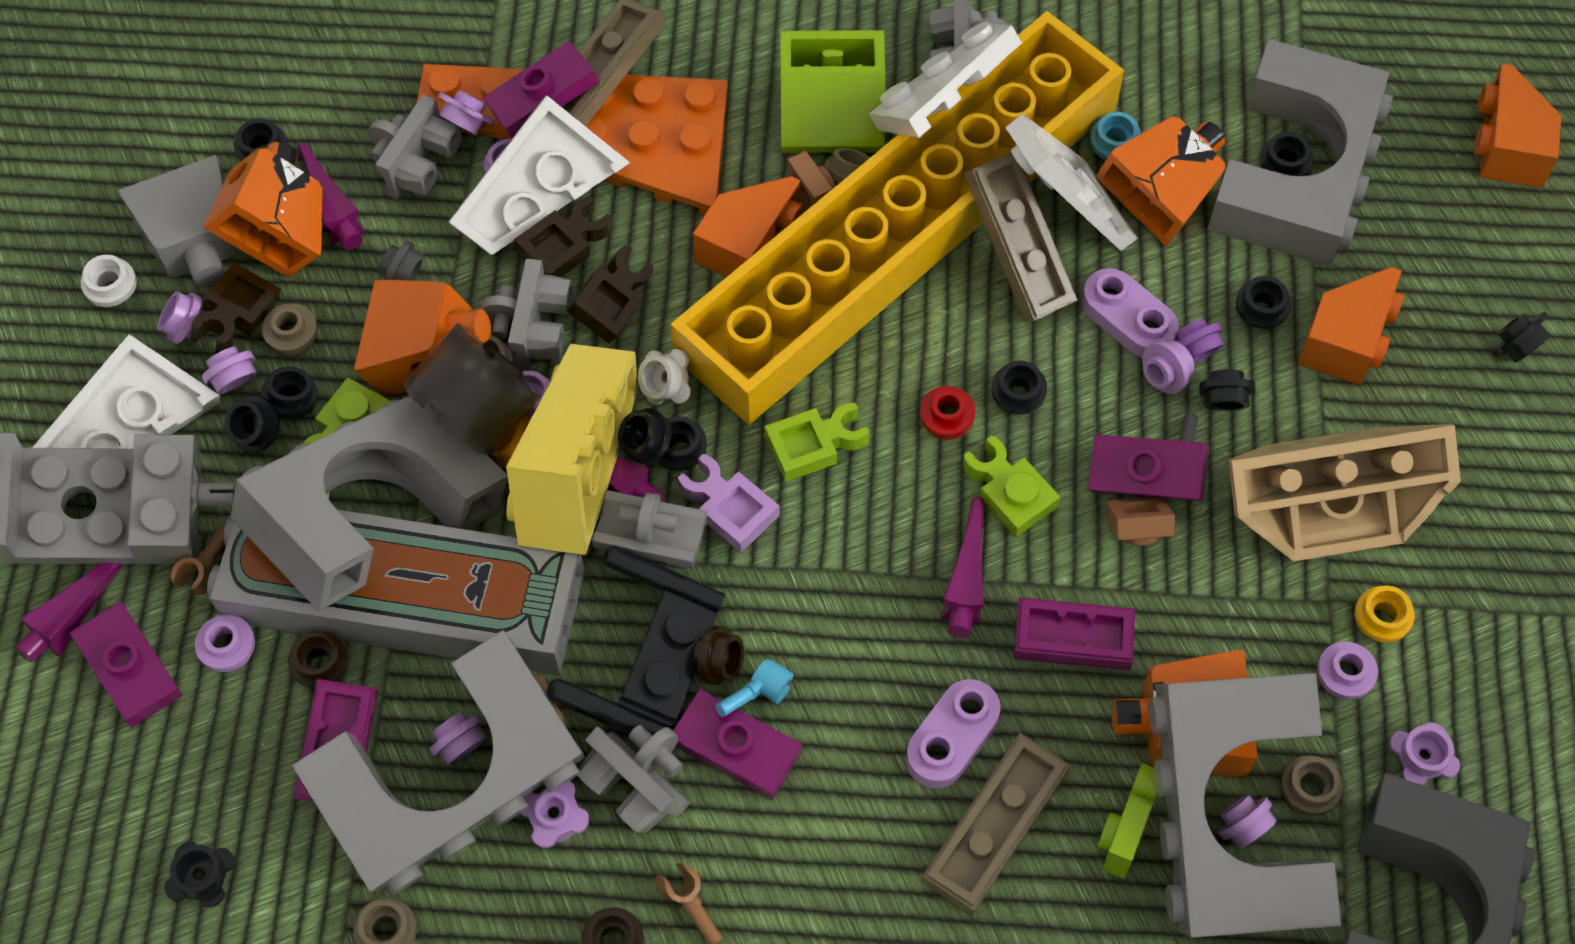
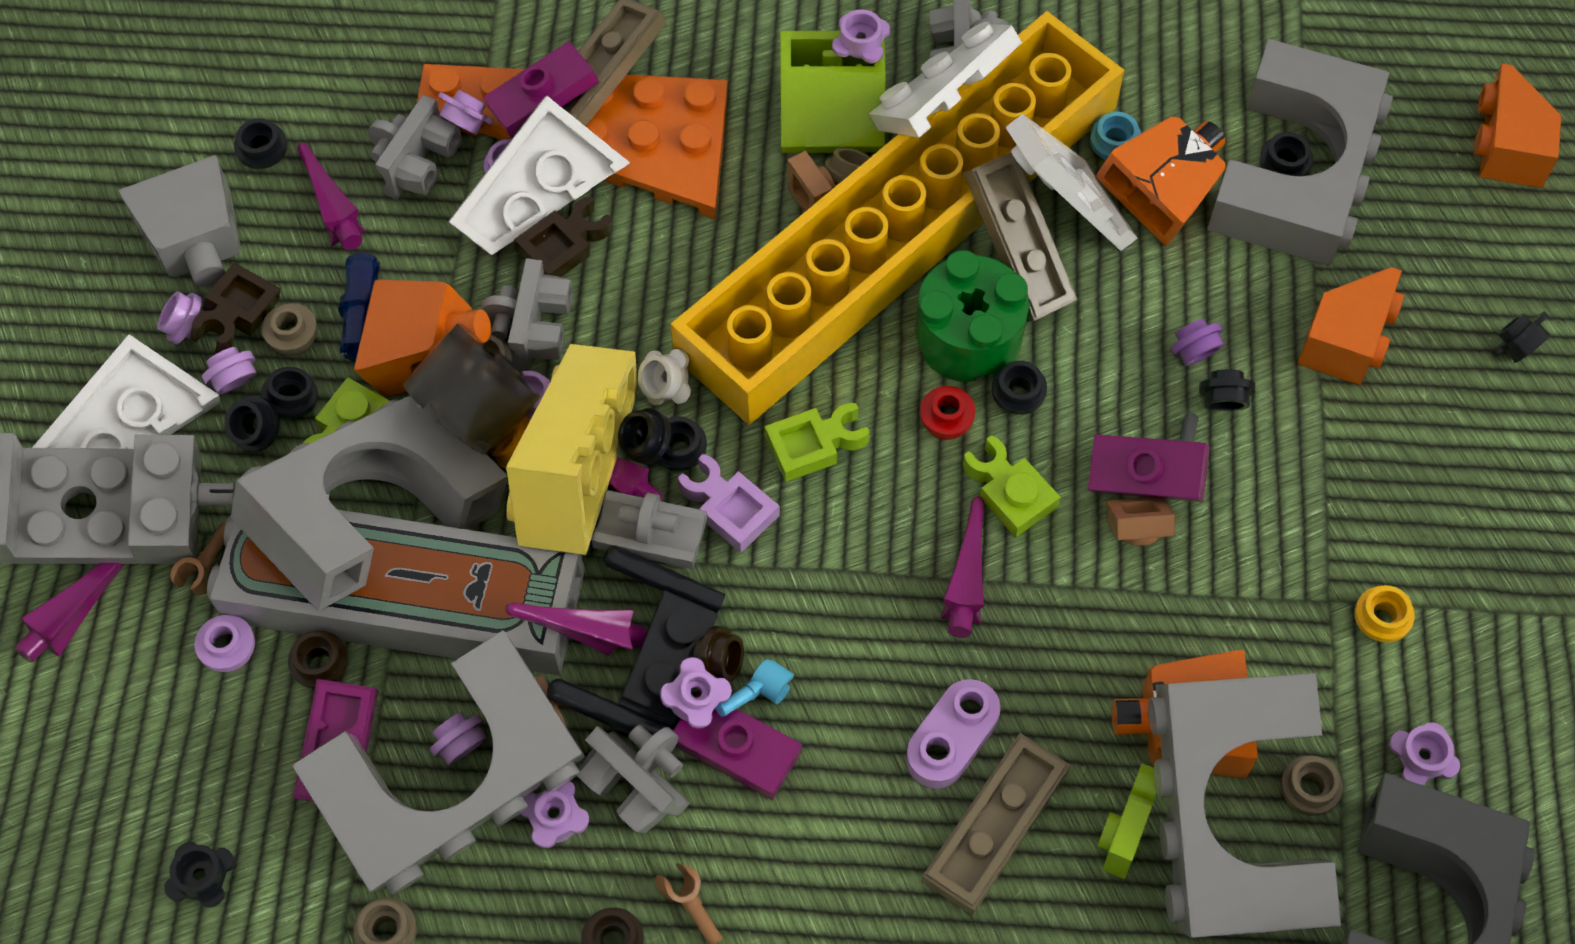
(103, 270): white plate -> none
(126, 664): magenta plate -> none
(270, 210): orange torso -> none
(353, 305): none -> clear blue pin
(401, 262): dark grey plate -> none
(595, 628): none -> magenta piece
(609, 296): dark brown plate -> none
(691, 709): none -> lavender plate
(745, 222): orange slope -> none
(861, 25): none -> lavender plate
(971, 316): none -> green brick
(1074, 633): magenta plate -> none
(1124, 313): lavender plate -> none
(1168, 366): lavender plate -> none
(1246, 820): lavender plate -> none
(1265, 290): black plate -> none
(1341, 684): lavender plate -> none
(1344, 488): tan wedge -> none

